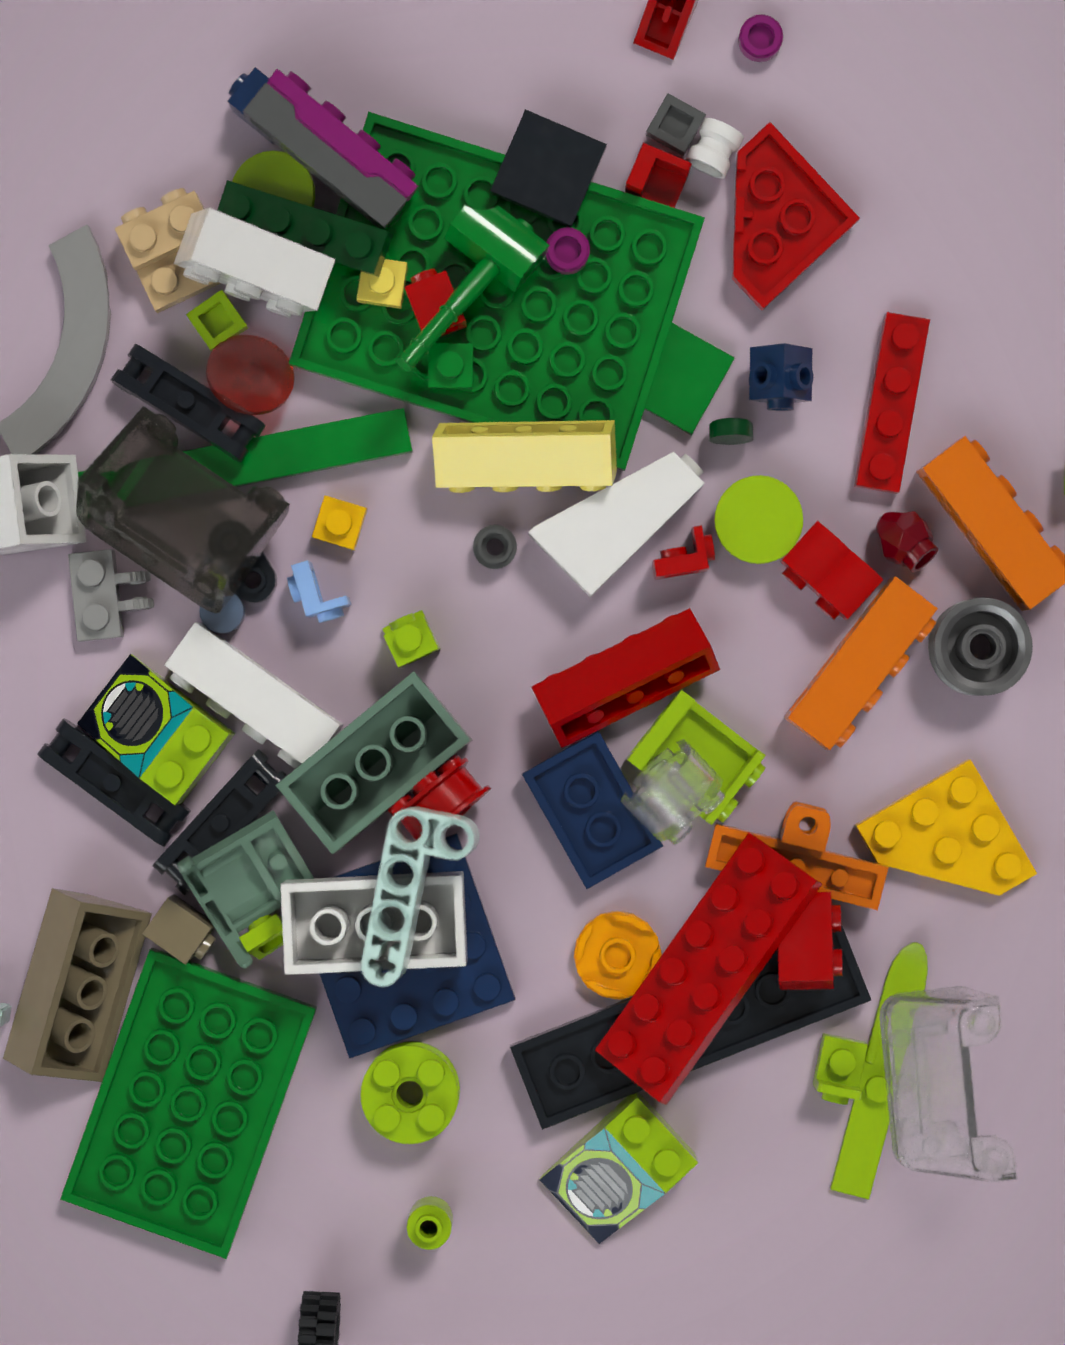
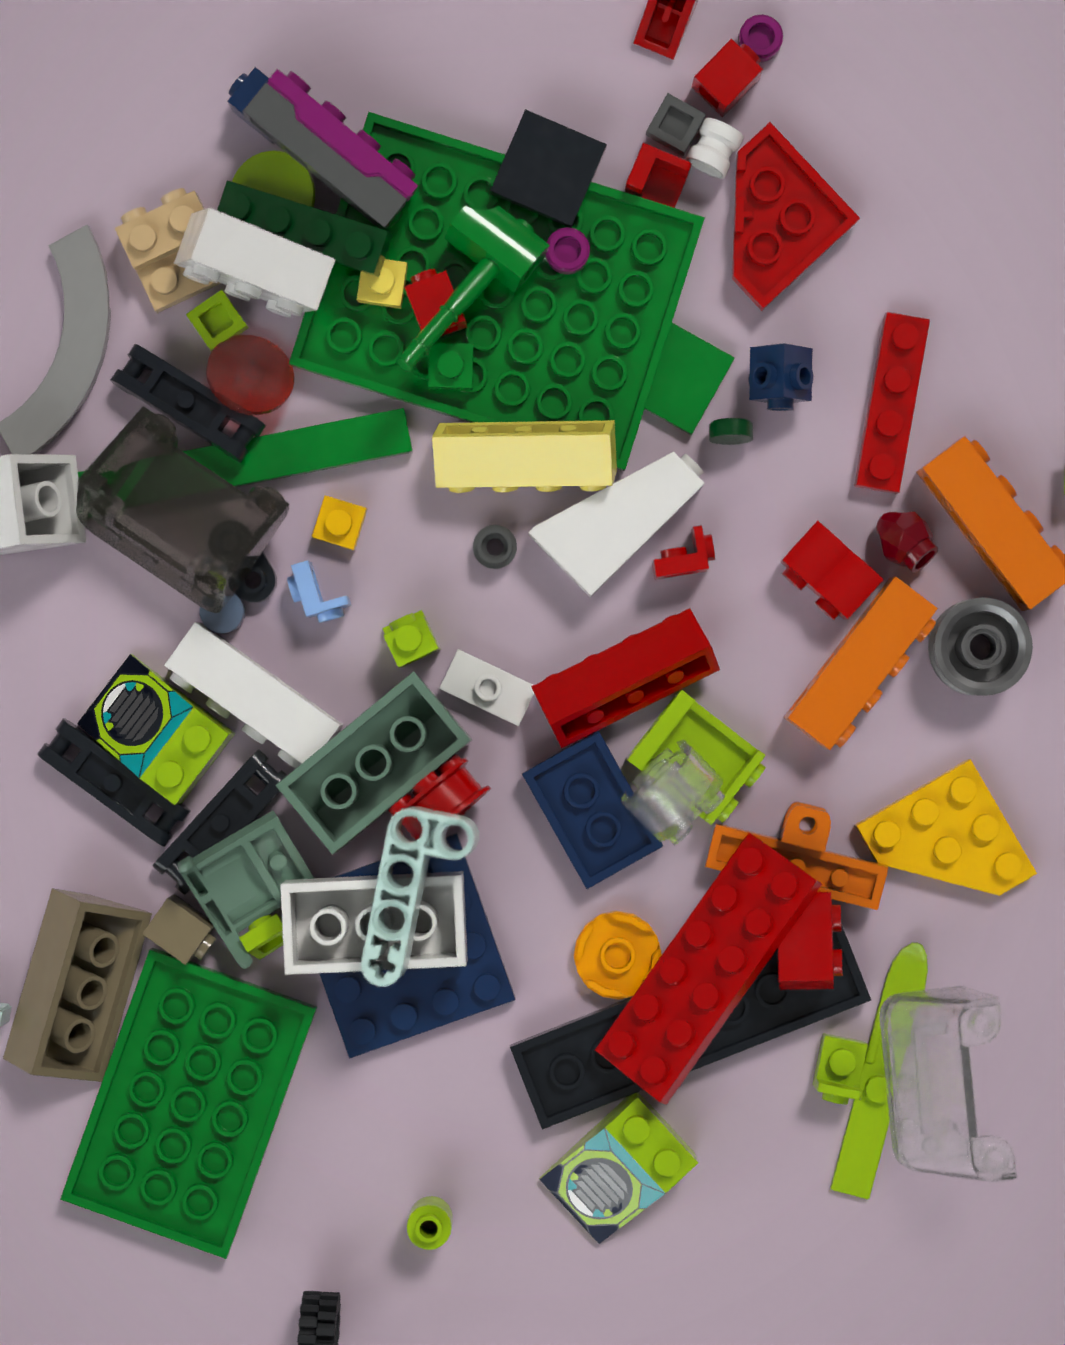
(98, 597): light grey hinge -> none
(403, 1120): lime wheel -> none
(488, 687): none -> white plate
(728, 76): none -> red brick
(758, 519): lime piece -> none

